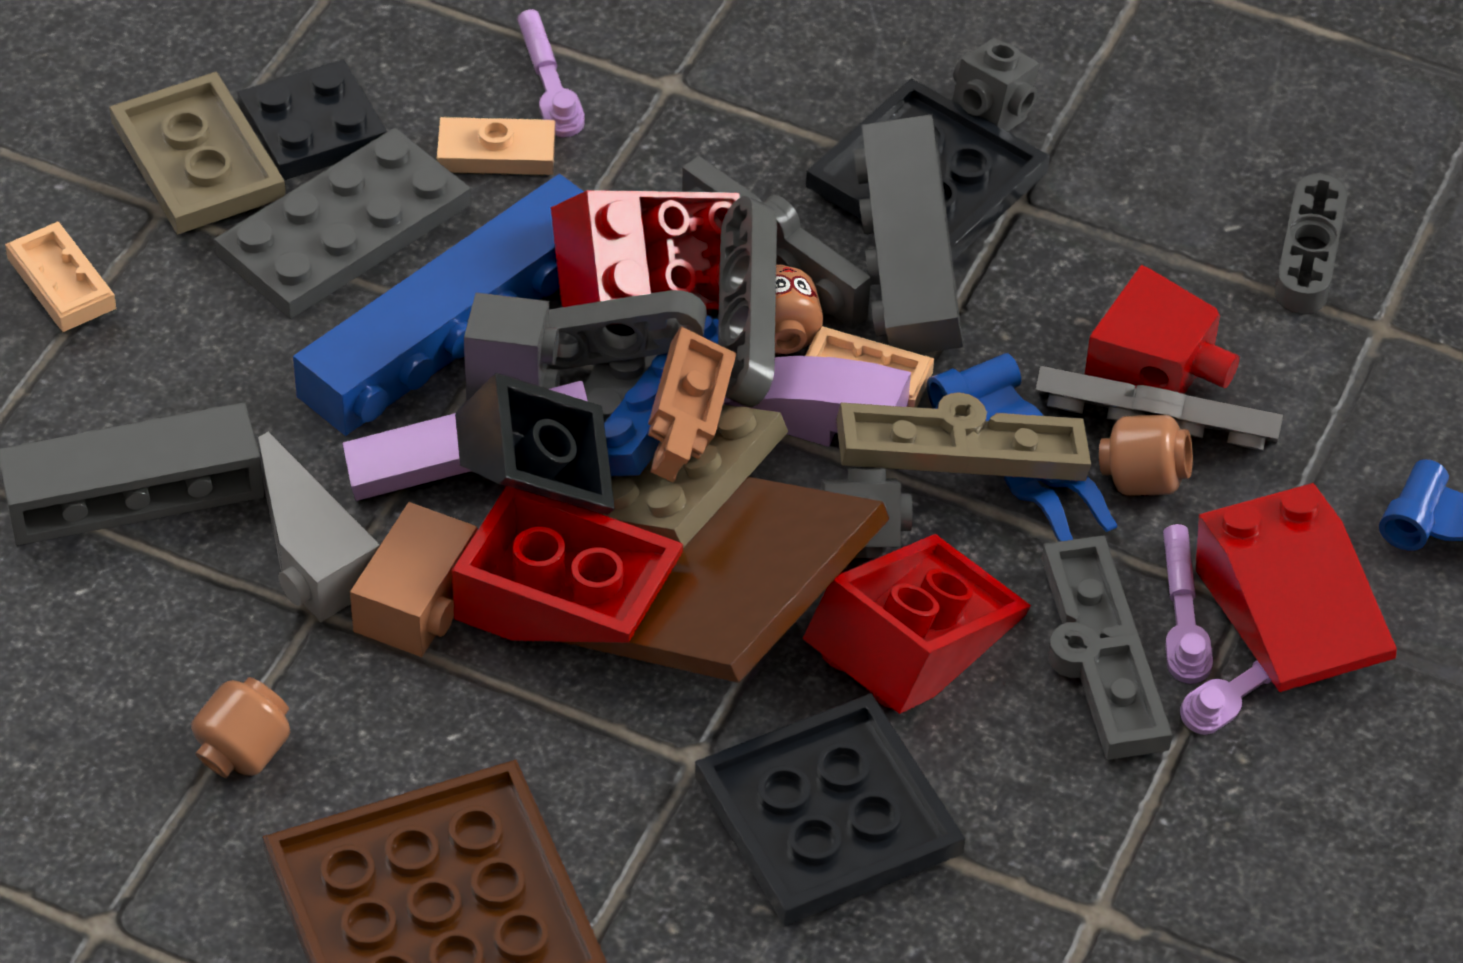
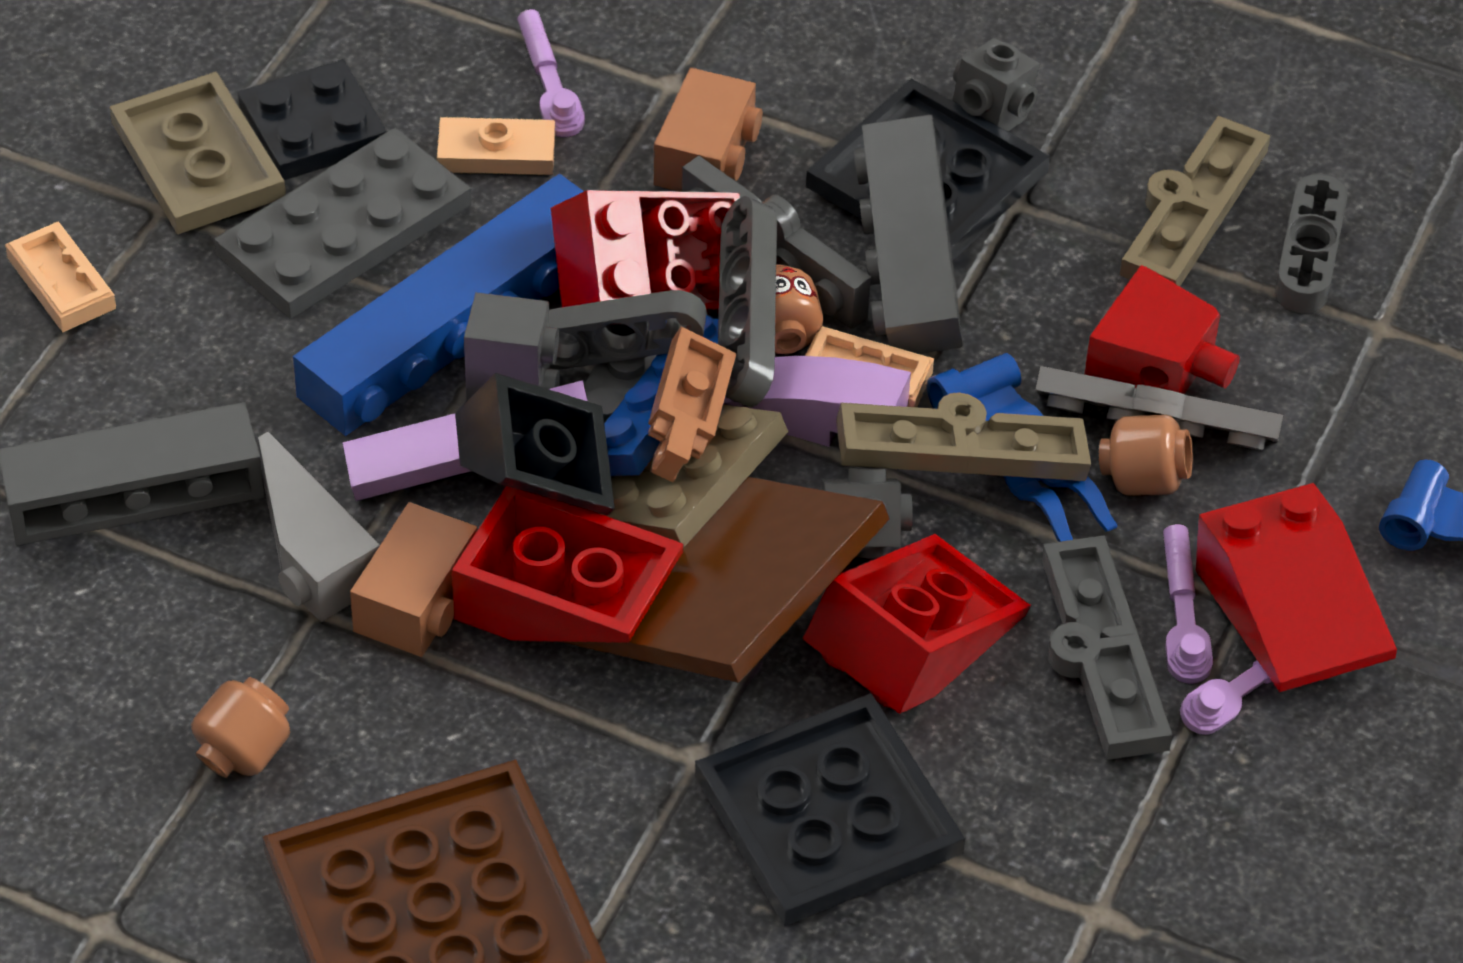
(707, 120): none -> nougat brick
(1195, 202): none -> dark tan hinge

